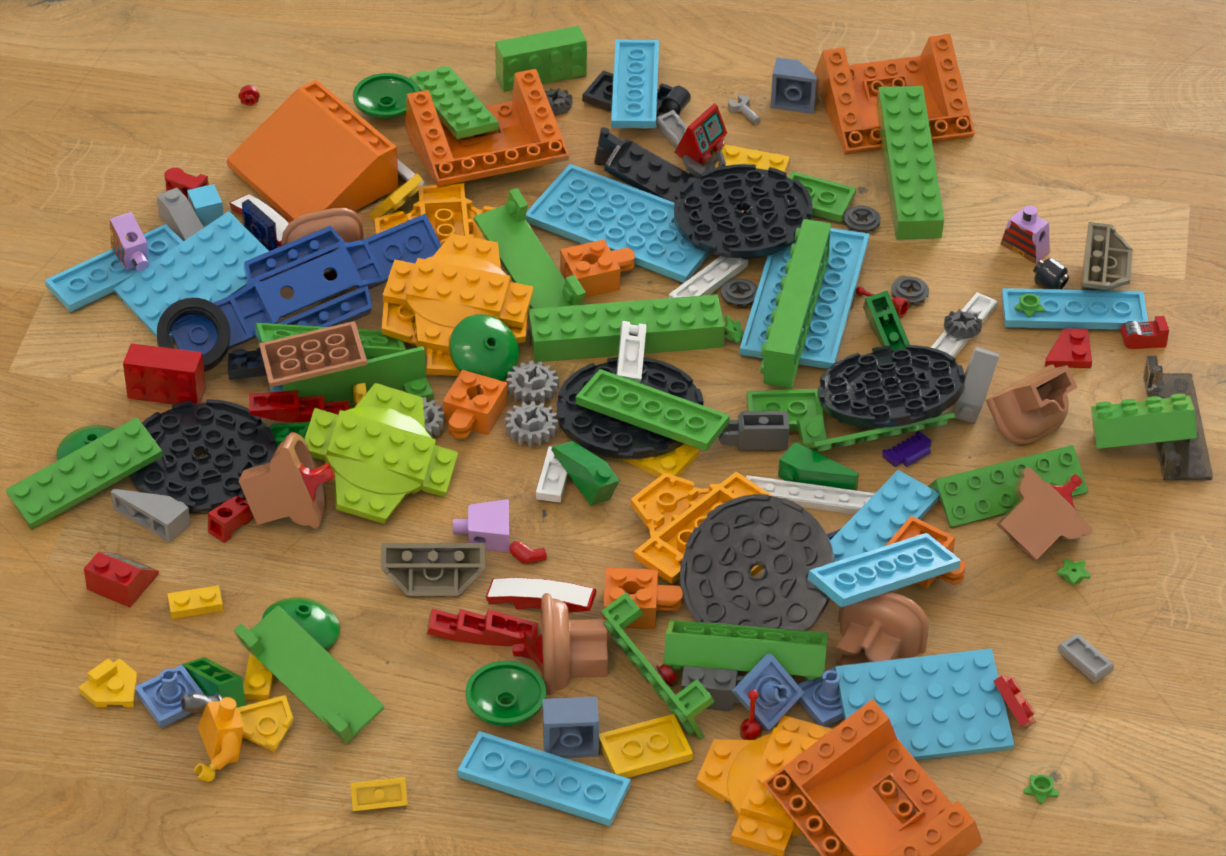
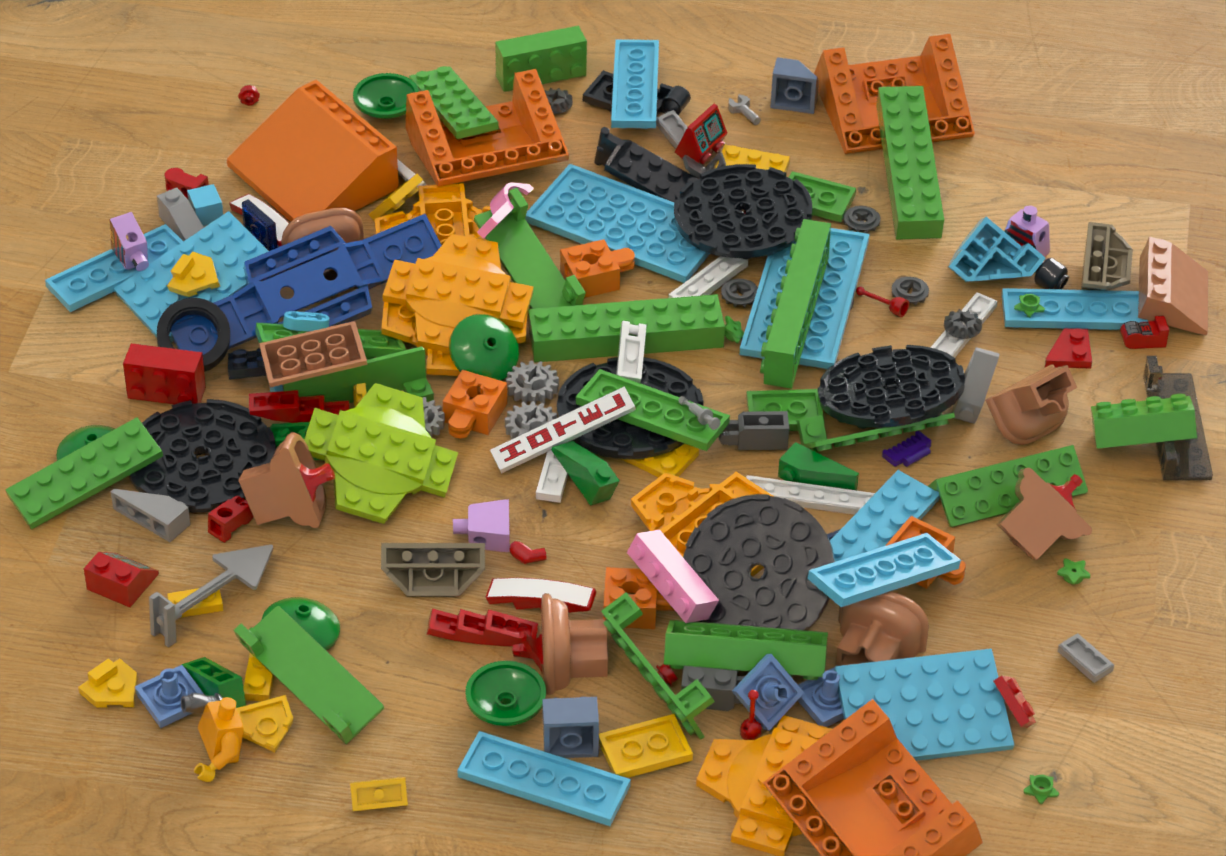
(193, 274): none -> yellow plate
(242, 564): none -> light grey piece
(305, 321): none -> medium azure beam
(501, 206): none -> bright pink piece
(563, 429): none -> white tile
(672, 576): none -> bright pink brick
(705, 416): none -> light grey piece
(885, 321): green slope -> none
(993, 254): none -> medium azure brick
(1172, 287): none -> nougat slope

